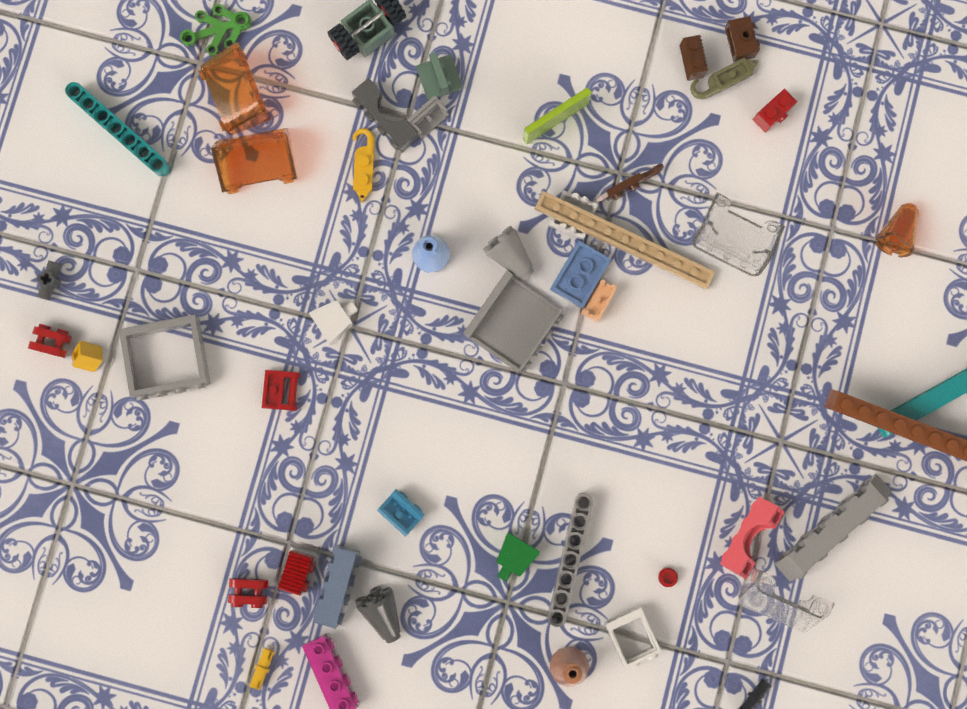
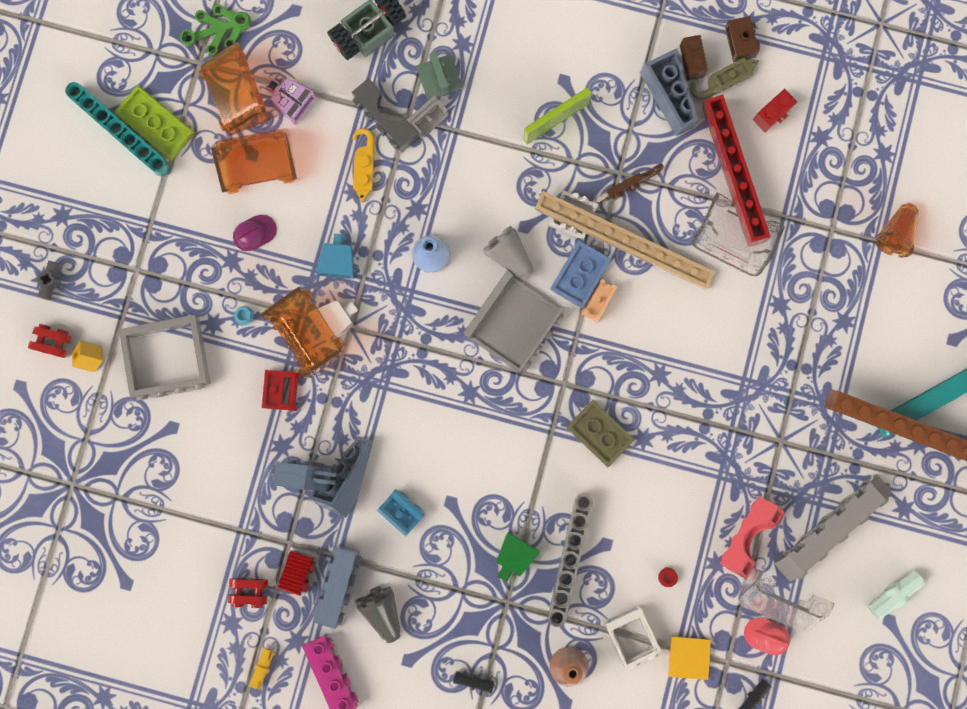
(154, 123): none -> lime tile
(244, 315): none -> medium azure plate
(254, 232): none -> magenta piece
(291, 98): none -> lavender torso
(302, 475): none -> sand blue brick
(304, 331): none -> clear orange windscreen
(336, 259): none -> dark azure torso
(348, 479): none -> sand blue wedge
(473, 682): none -> black pin
(600, 433): none -> olive plate
(670, 90): none -> sand blue wedge
(689, 657): none -> yellow tile
(735, 171): none -> red brick
(767, 636): none -> coral piece
(896, 595): none -> light aqua piece

